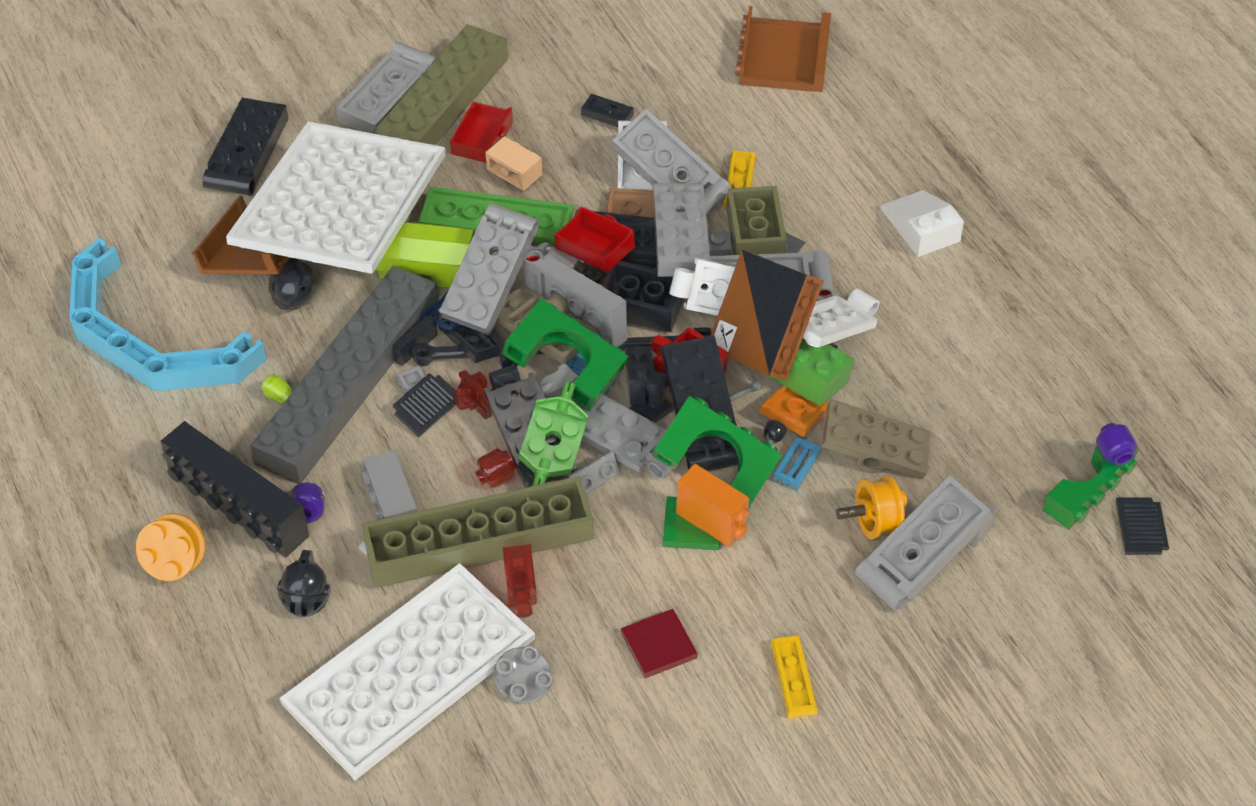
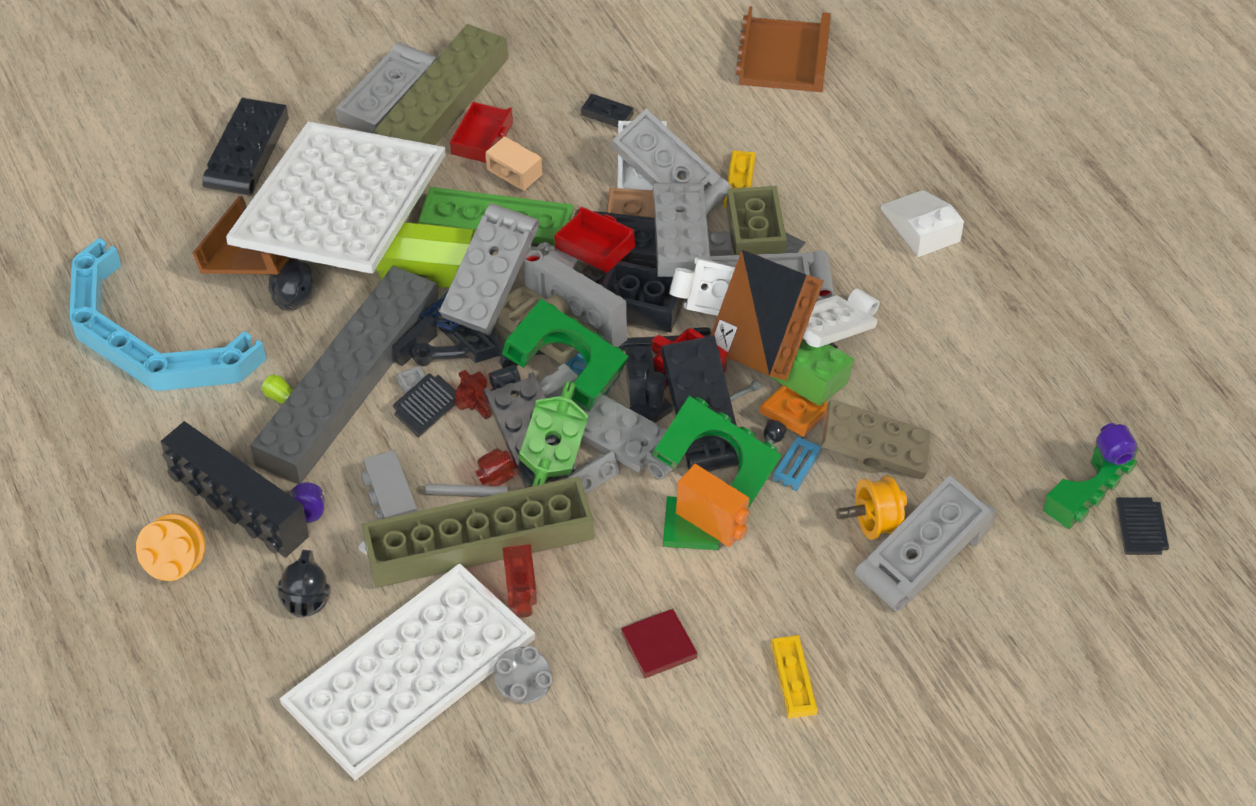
(464, 490): none -> light grey bar

